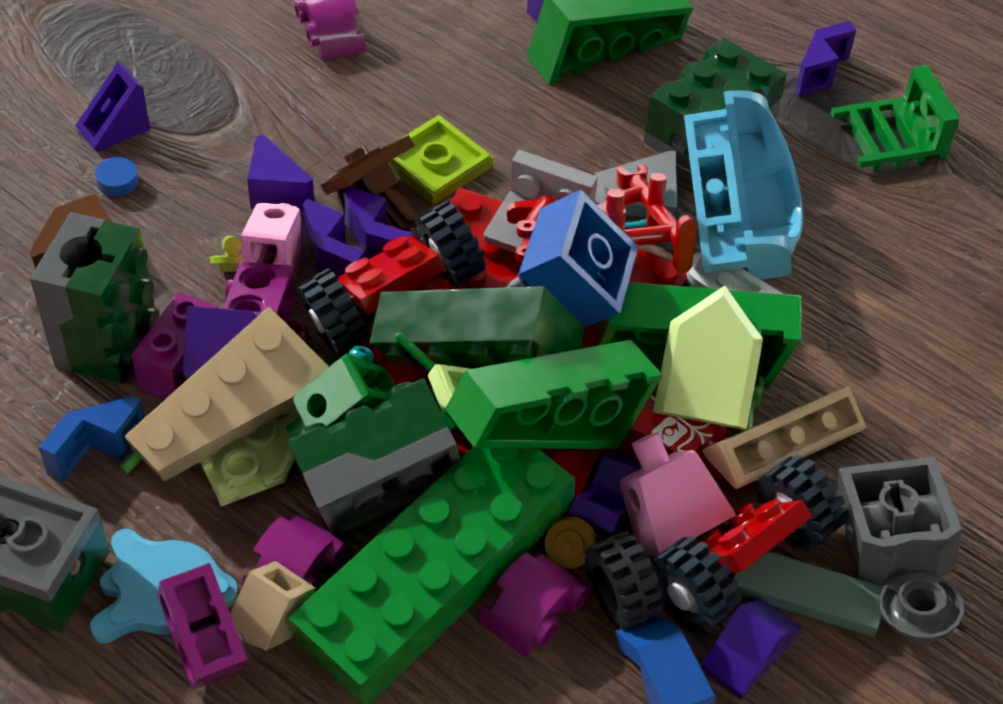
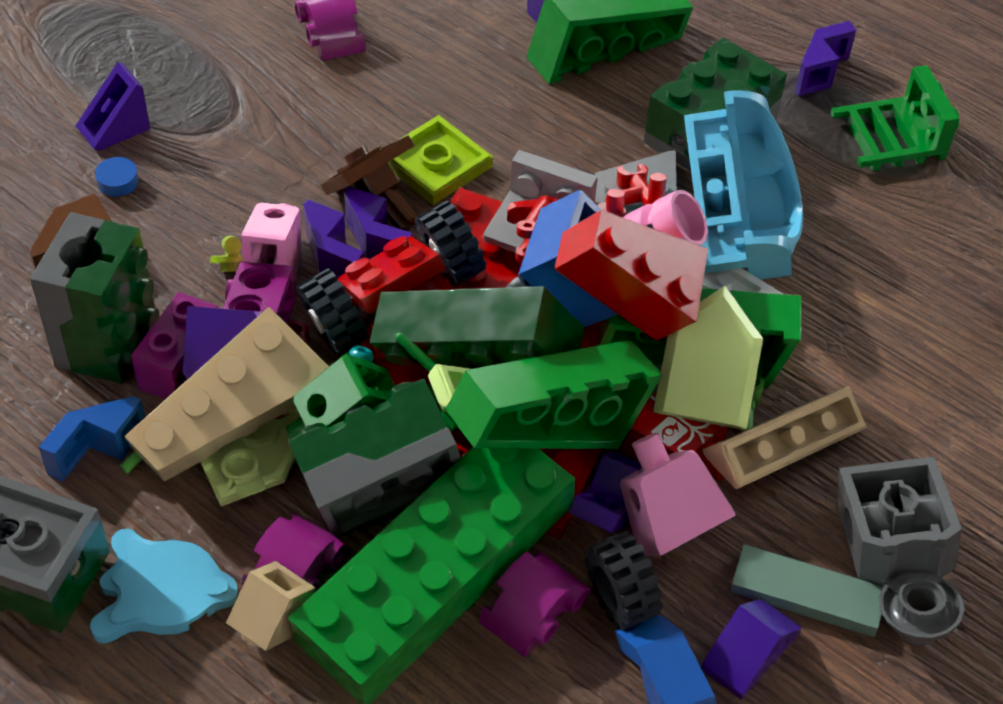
(201, 626): magenta brick -> none
(276, 177): dark purple slope -> none
(568, 541): pearl gold wheel -> none
(635, 271): none -> red wedge
(675, 215): none -> bright pink wheel
(695, 572): black plate -> none

